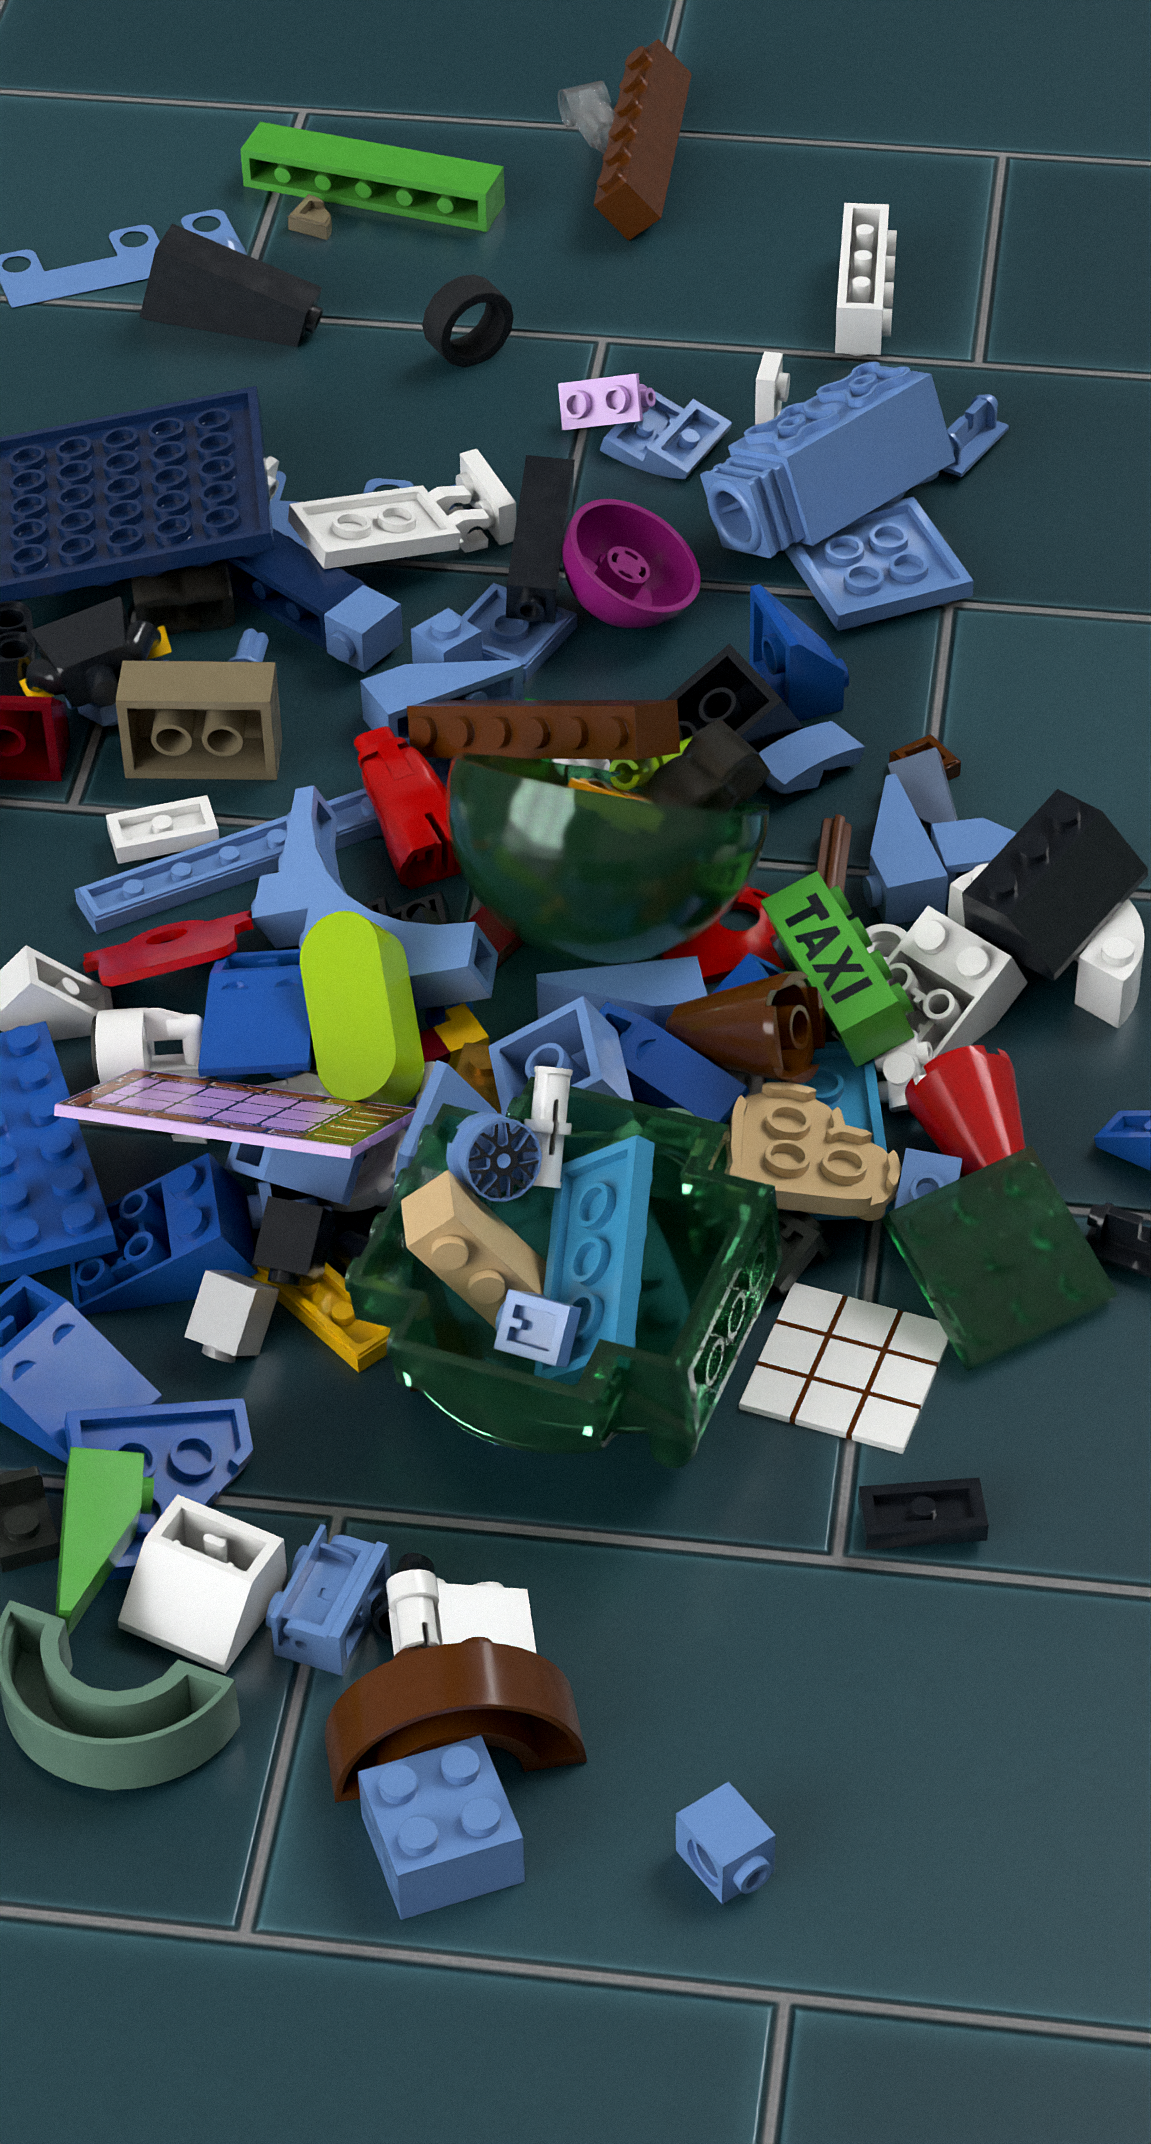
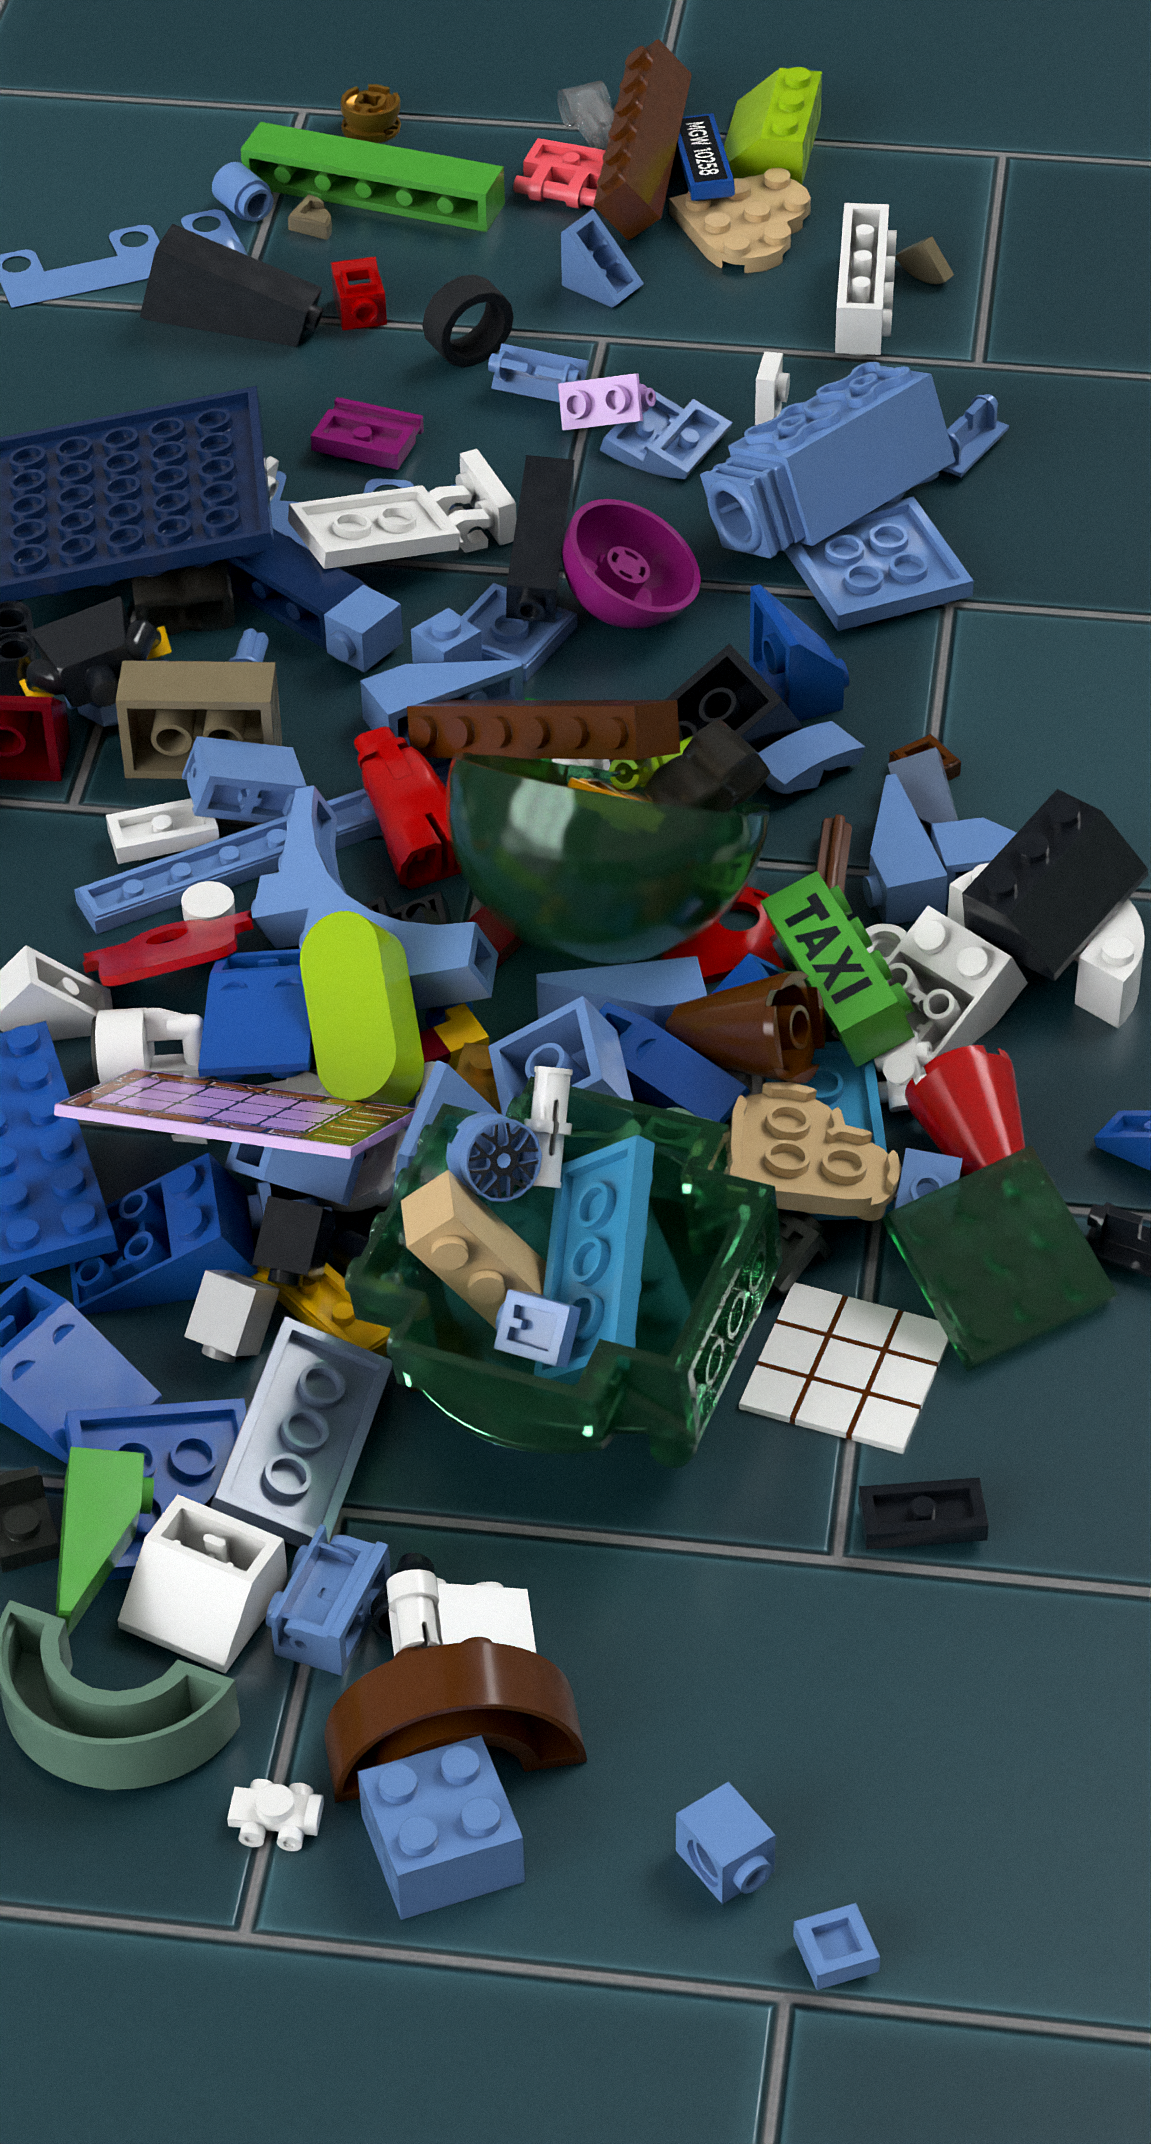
(207, 901): none -> white tile
(242, 192): none -> medium blue brick
(242, 779): none -> medium blue hinge
(275, 1808): none -> white piece
(302, 1434): none -> sand blue plate
(362, 303): none -> red window
(367, 433): none -> magenta plate
(370, 113): none -> pearl gold wheel
(534, 372): none -> medium blue hinge
(563, 163): none -> coral plate
(595, 262): none -> medium blue slope
(704, 159): none -> tile
(751, 225): none -> tan plate
(776, 124): none -> lime slope
(836, 1946): none -> medium blue plate
(925, 262): none -> dark tan tile

